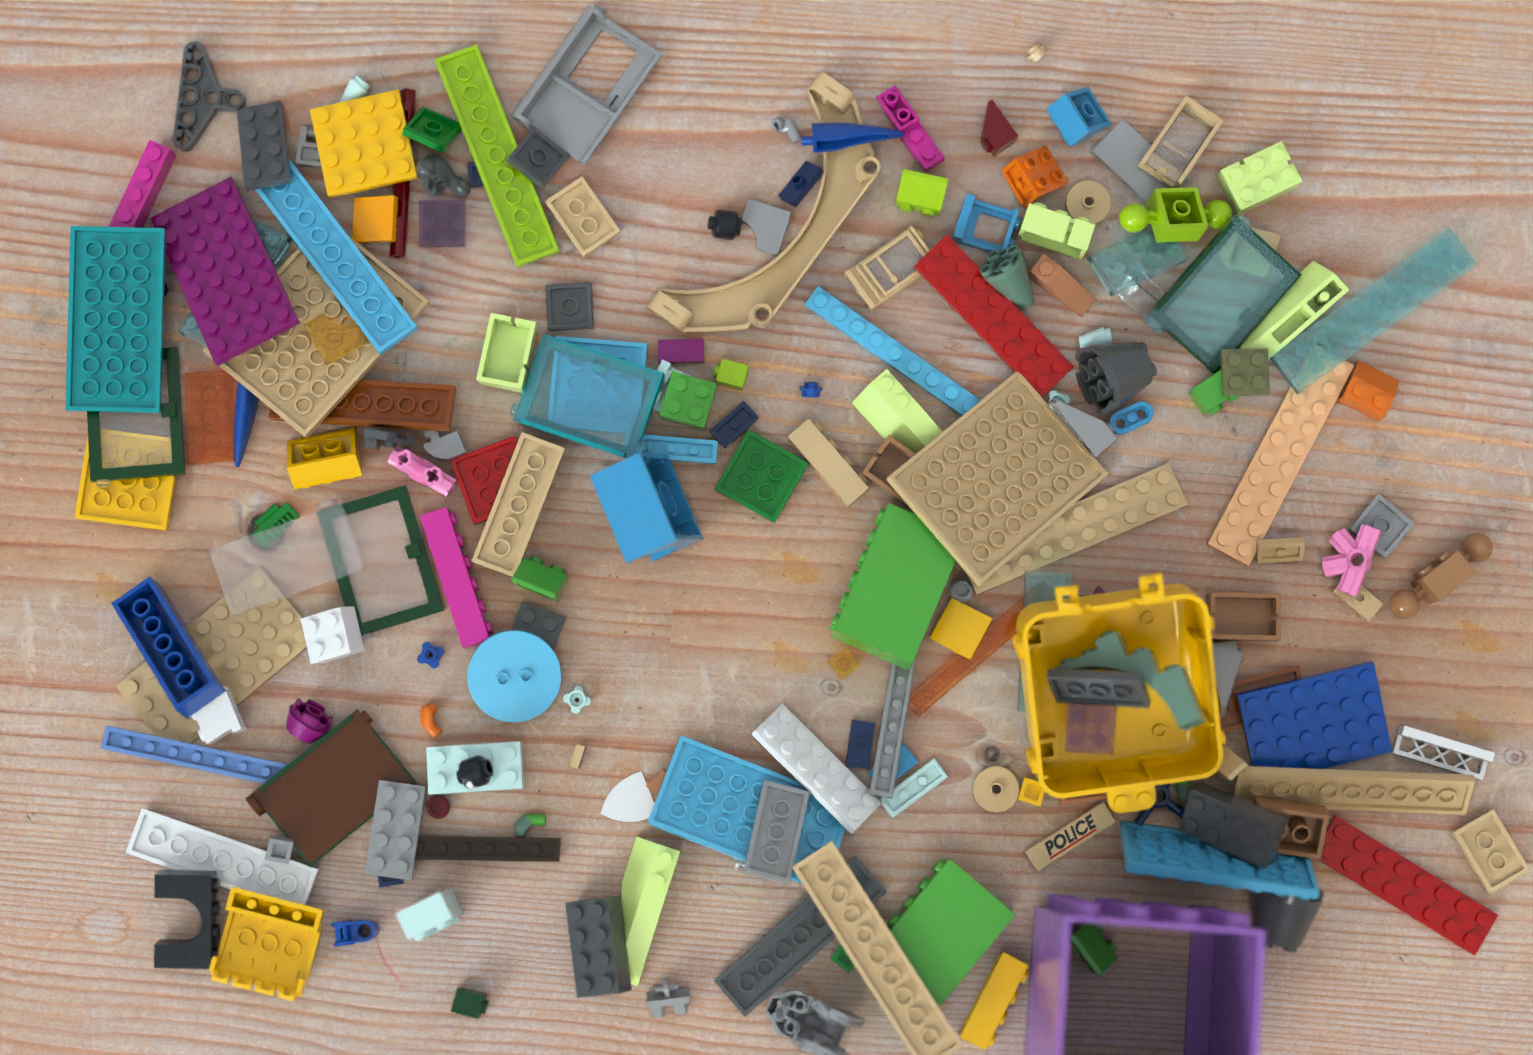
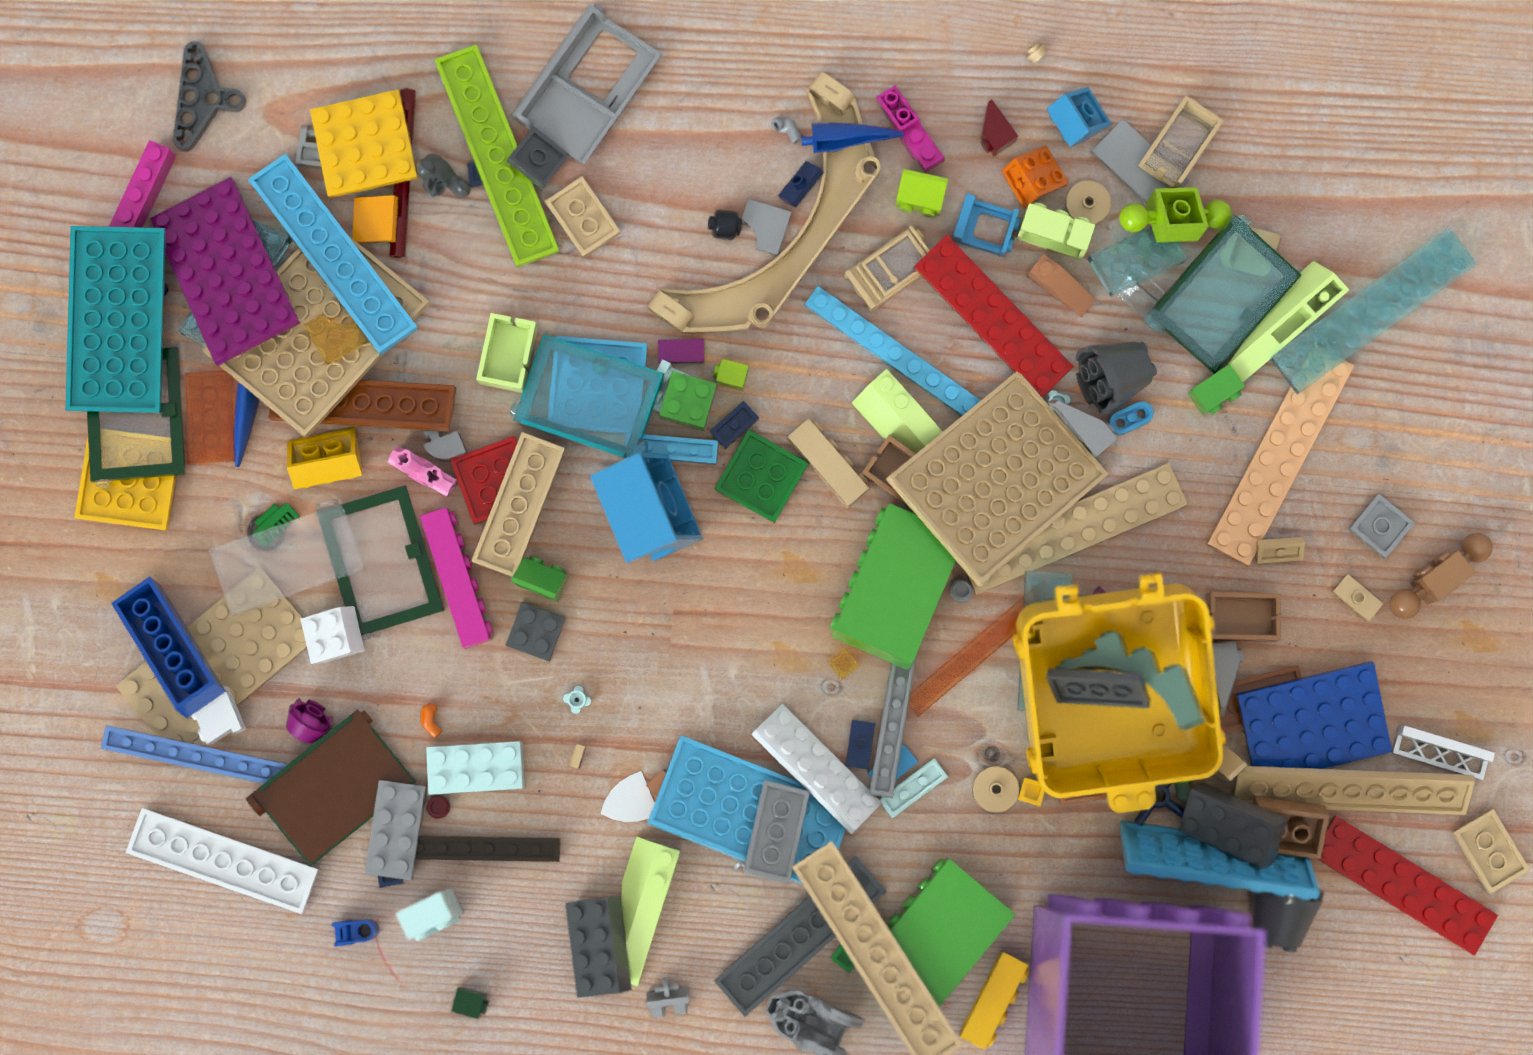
(201, 890): black arch -> none
(263, 146): dark grey plate -> none
(267, 944): yellow slope -> none
(279, 849): light grey tile -> none
(355, 89): light aqua cone -> none
(390, 439): dark grey plate -> none
(432, 129): green plate -> none
(434, 660): blue plate -> none
(442, 223): clear purple plate -> none
(474, 772): black head -> none
(514, 675): medium azure plate -> none
(526, 821): arm -> none
(569, 306): dark grey tile -> none
(811, 389): blue plate -> none
(961, 629): yellow tile -> none
(1009, 275): sand green cone -> none
(1070, 836): tan tile -> none
(1090, 729): plate -> none
(1092, 947): bright green slope -> none
(1097, 336): light aqua cone -> none
(1245, 372): olive plate -> none
(1258, 178): yellowish green piece -> none
(1349, 550): bright pink piece -> none
(1369, 391): orange slope -> none

